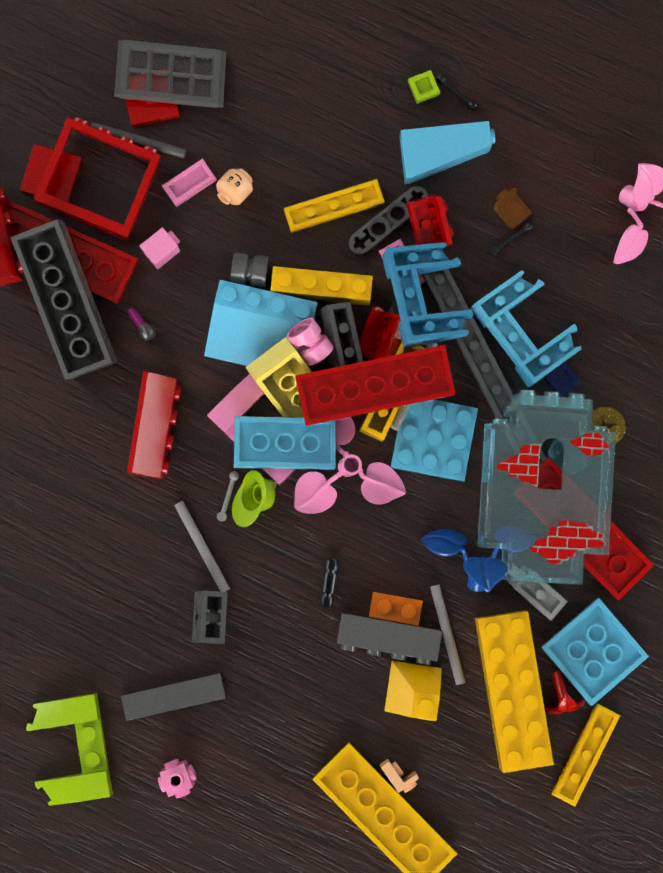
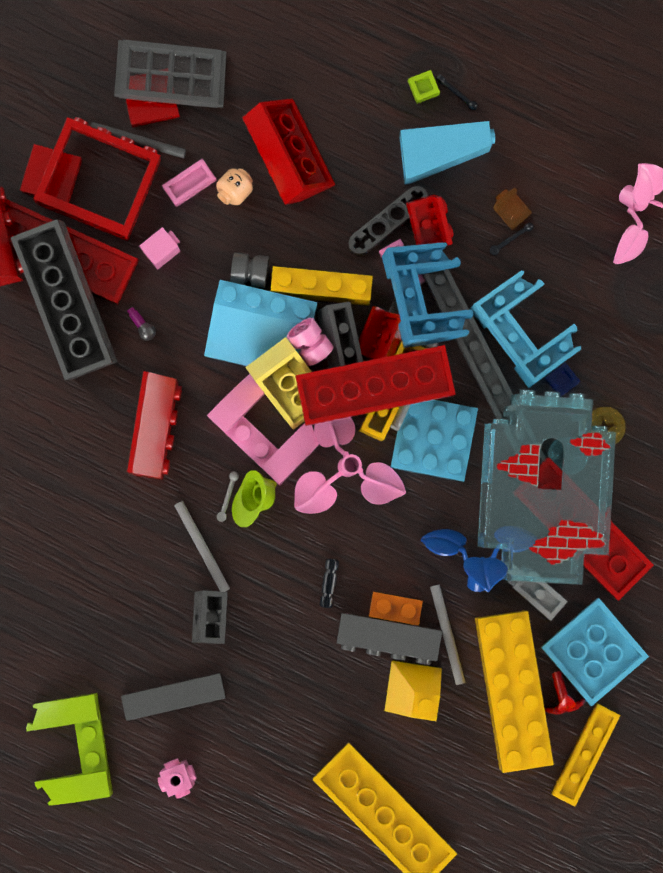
(283, 443): medium azure plate -> none
(288, 150): none -> red slope
(334, 205): yellow tile -> none
(394, 774): light nougat bracket -> none

